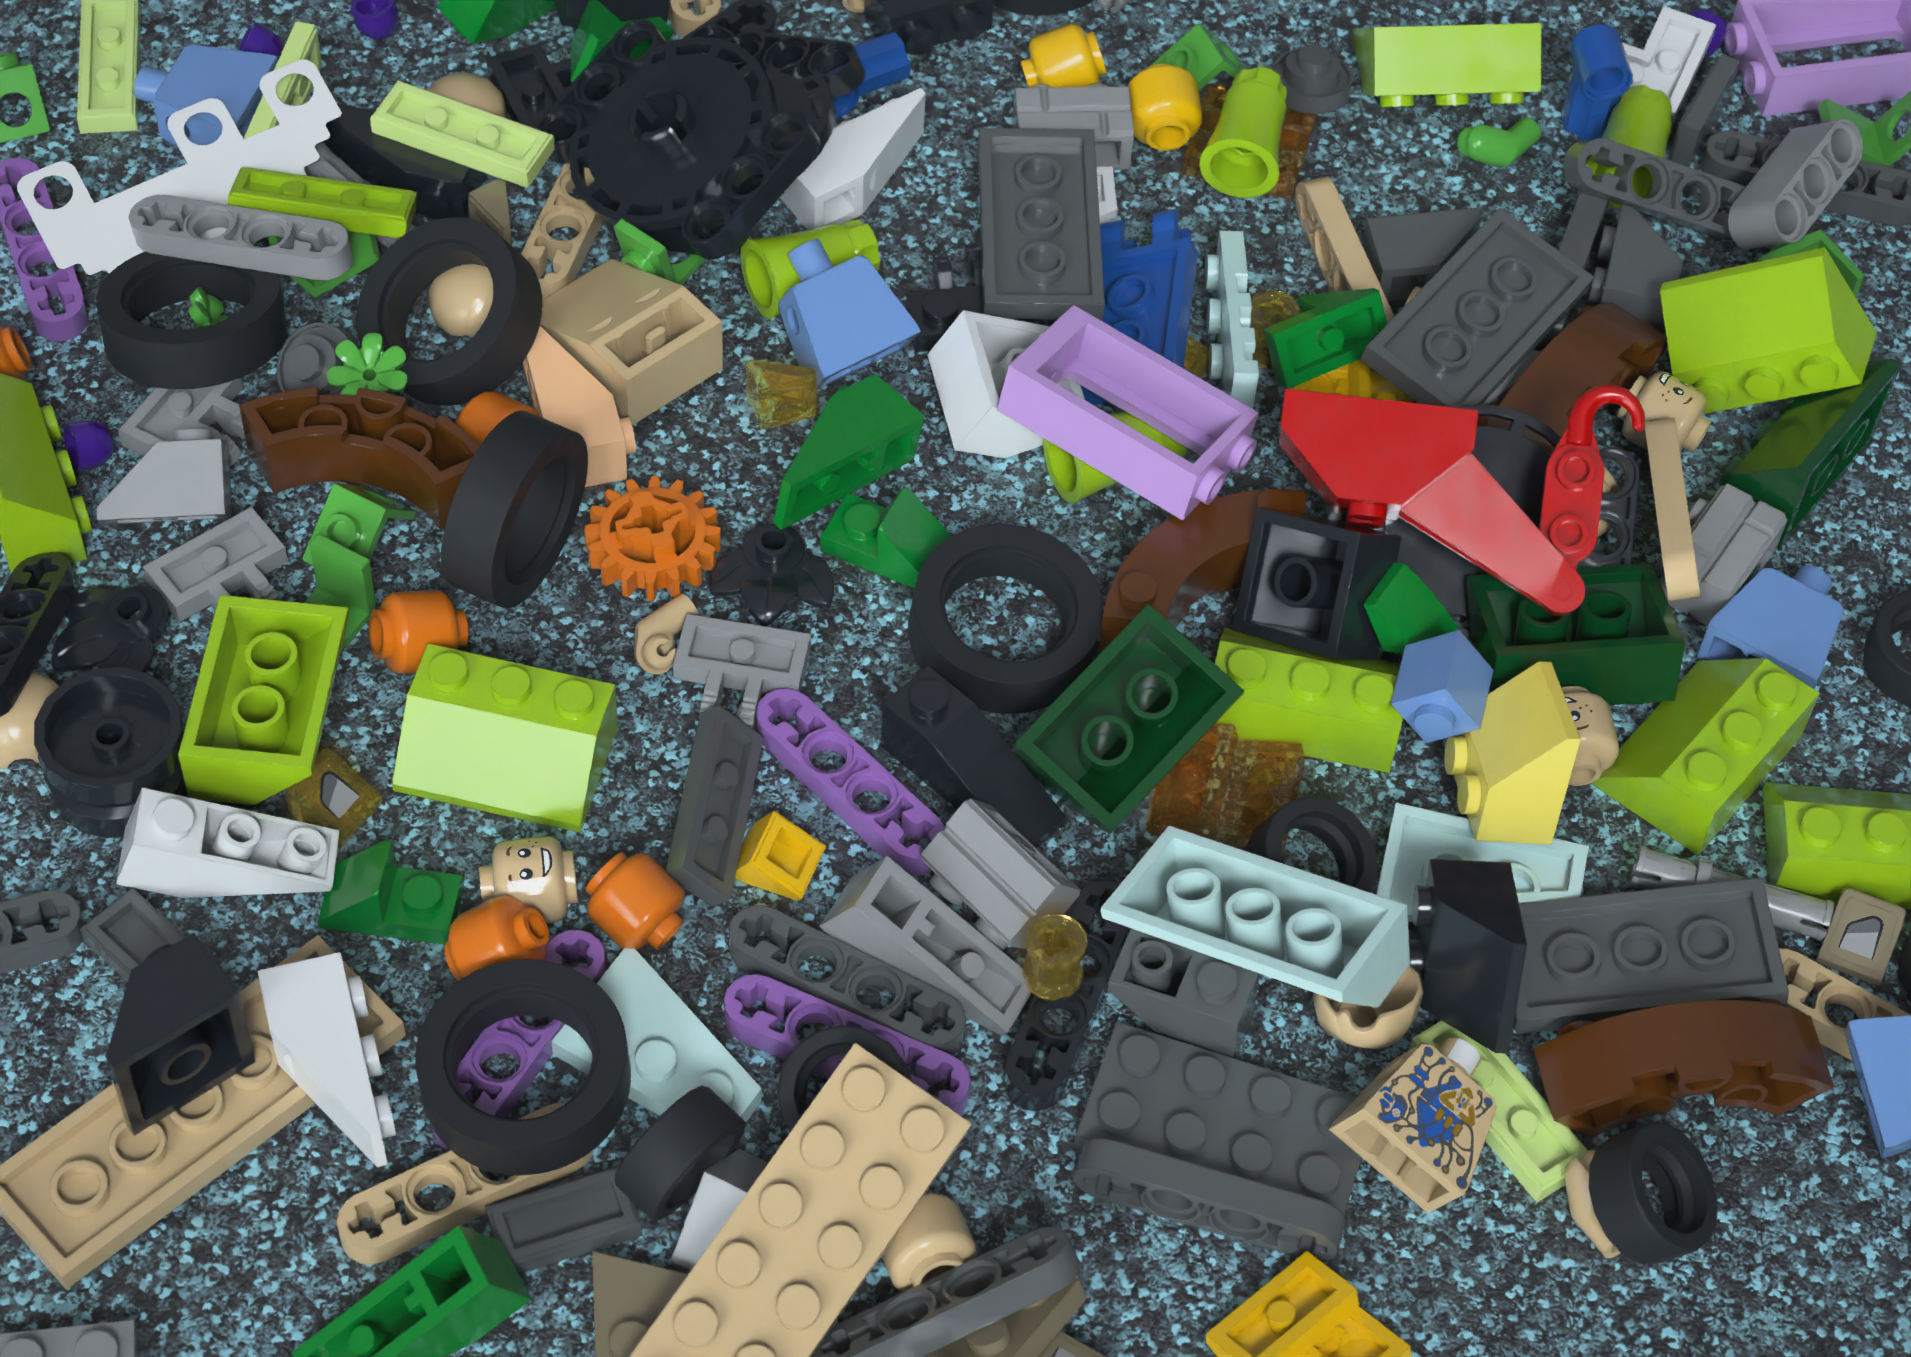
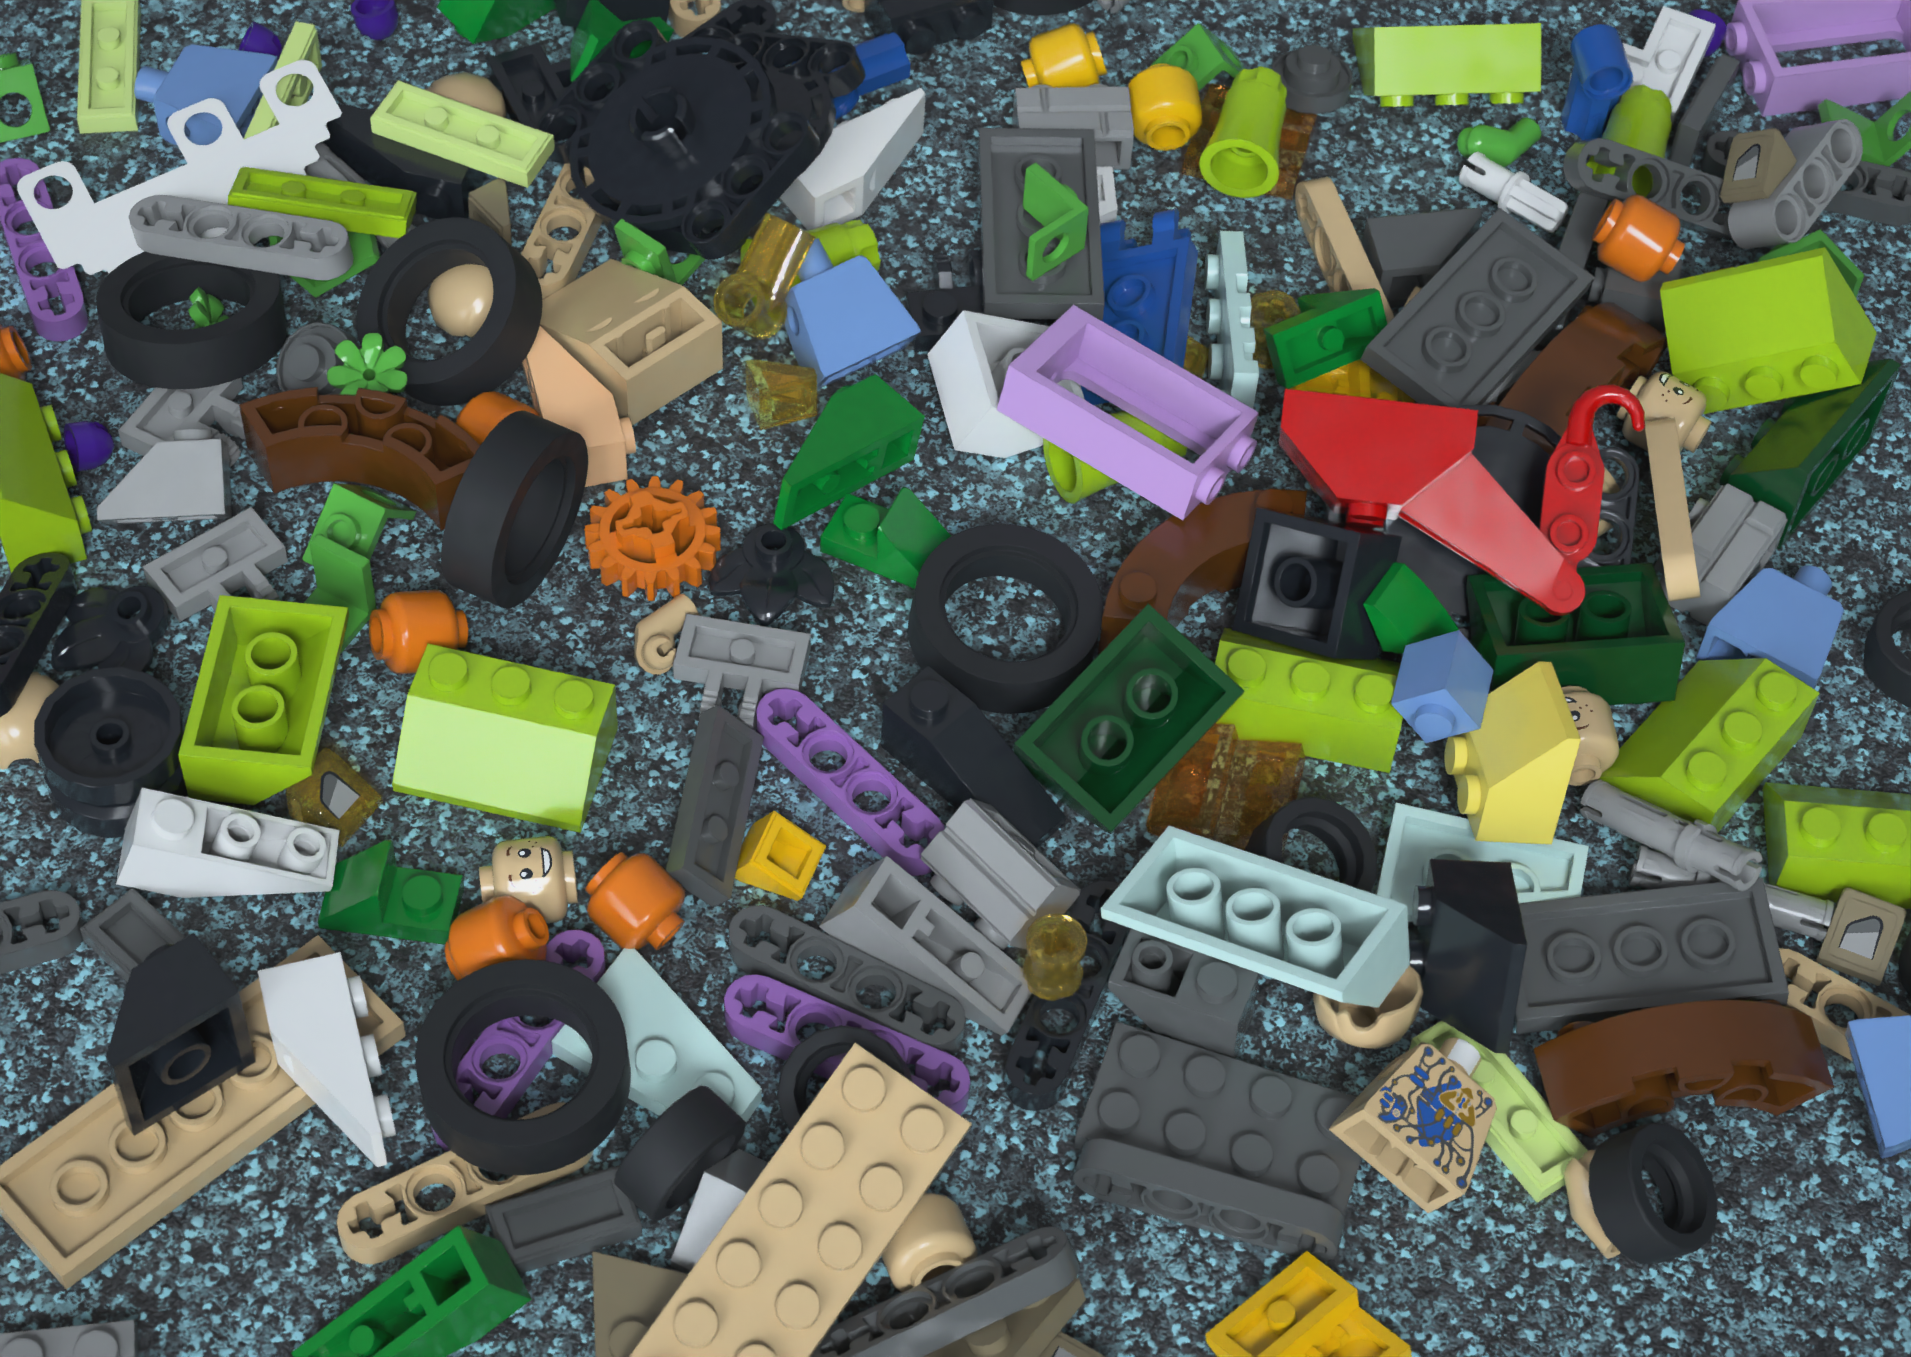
(765, 272): none -> clear yellow piece
(1061, 215): none -> bright green bracket
(1514, 193): none -> white axle
(1638, 238): none -> orange head
(1690, 844): none -> light grey pin
(1756, 165): none -> dark tan slope

